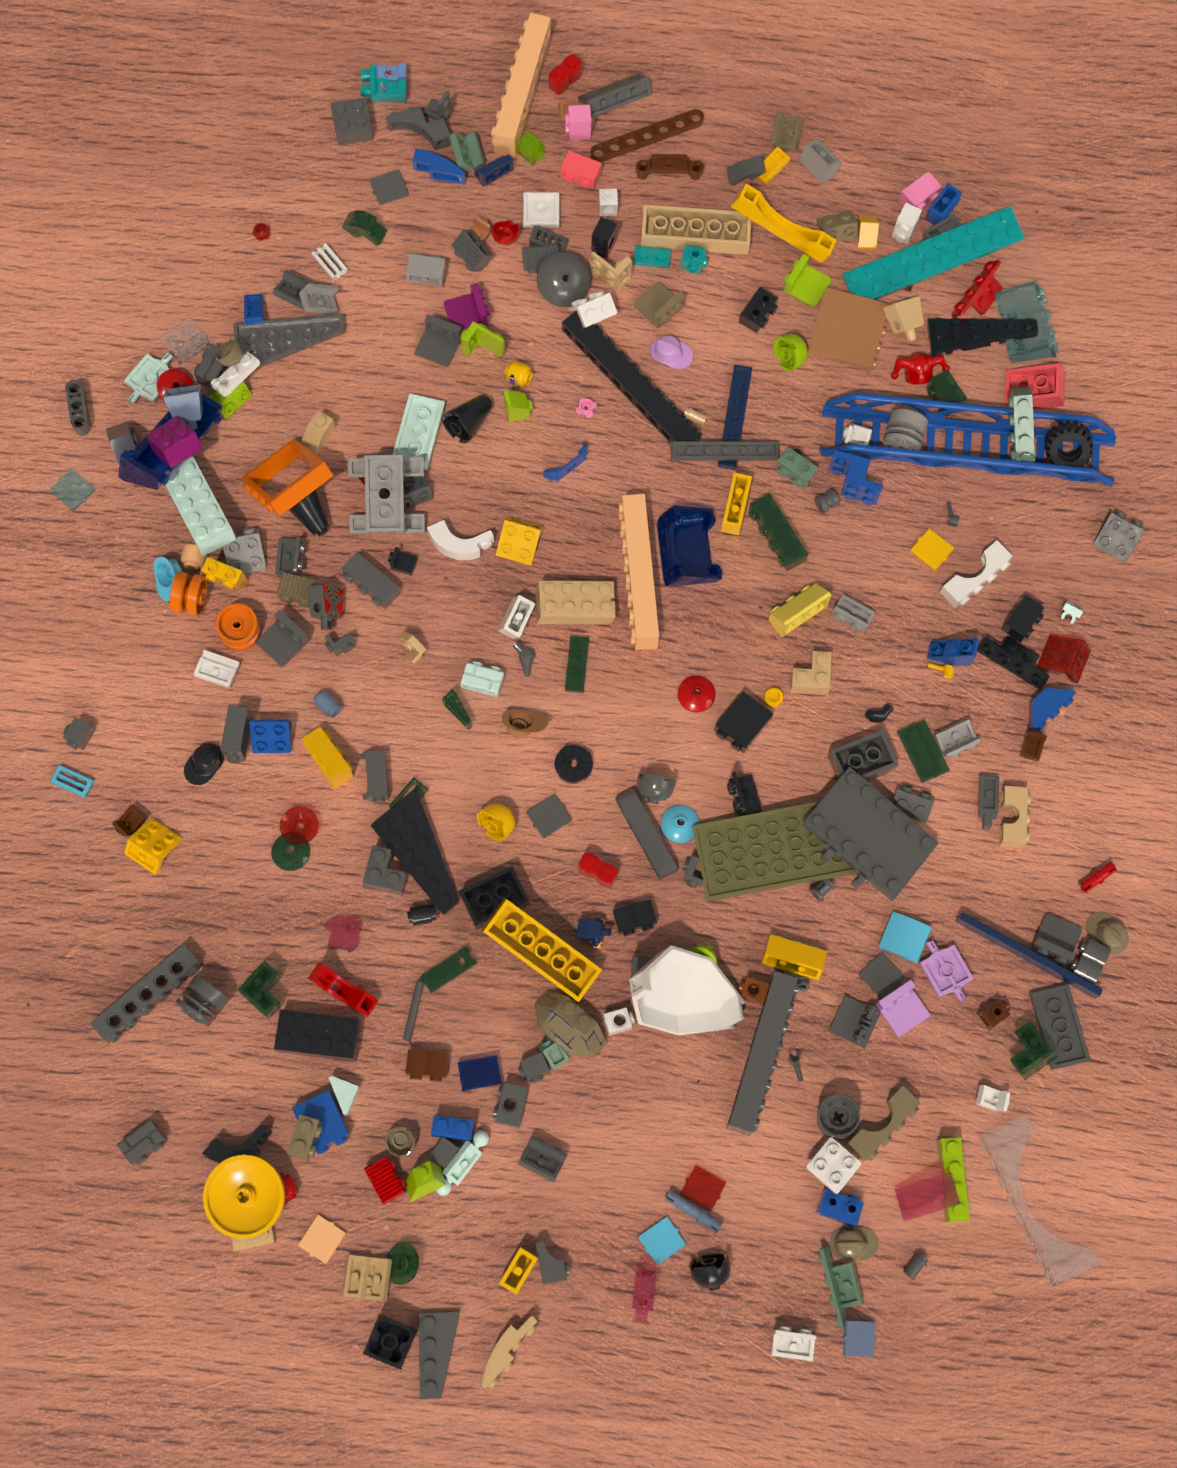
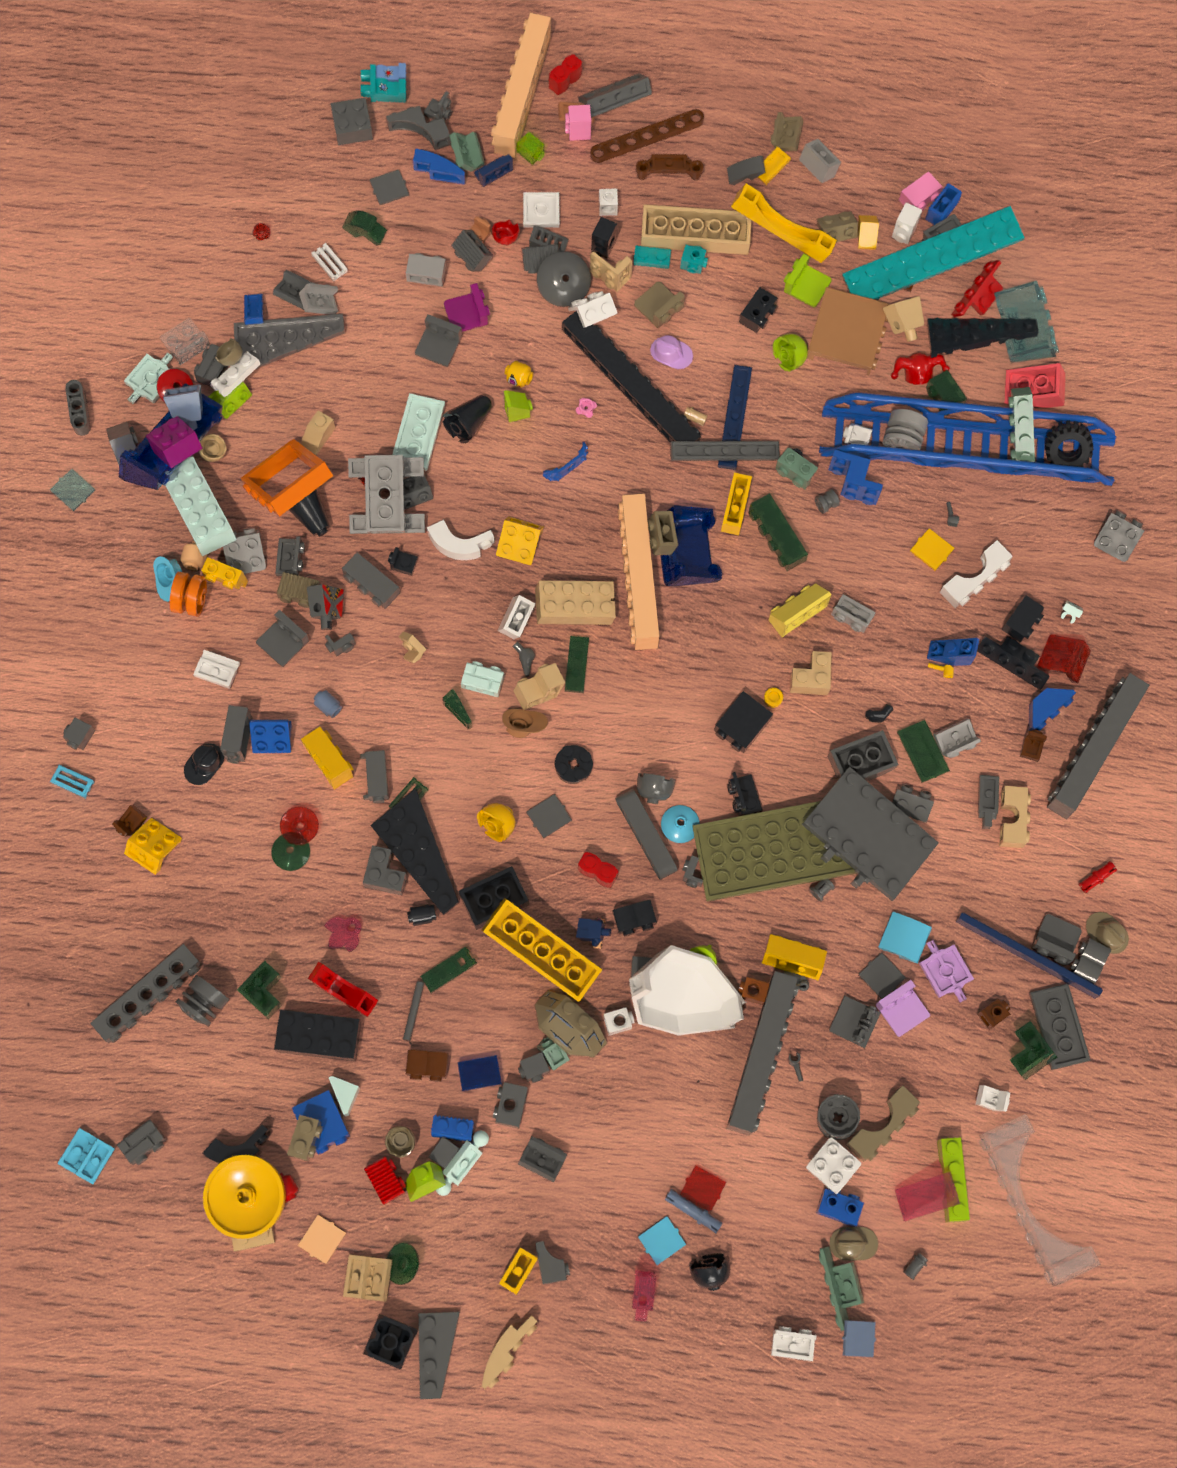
(86, 1156): none -> medium azure slope
(213, 447): none -> tan hair
(238, 627): orange wheel -> none
(481, 335): lime bracket -> none
(541, 688): none -> tan brick
(581, 170): coral brick -> none
(662, 533): none -> dark tan brick
(694, 702): red dish -> none
(1097, 745): none -> dark grey brick

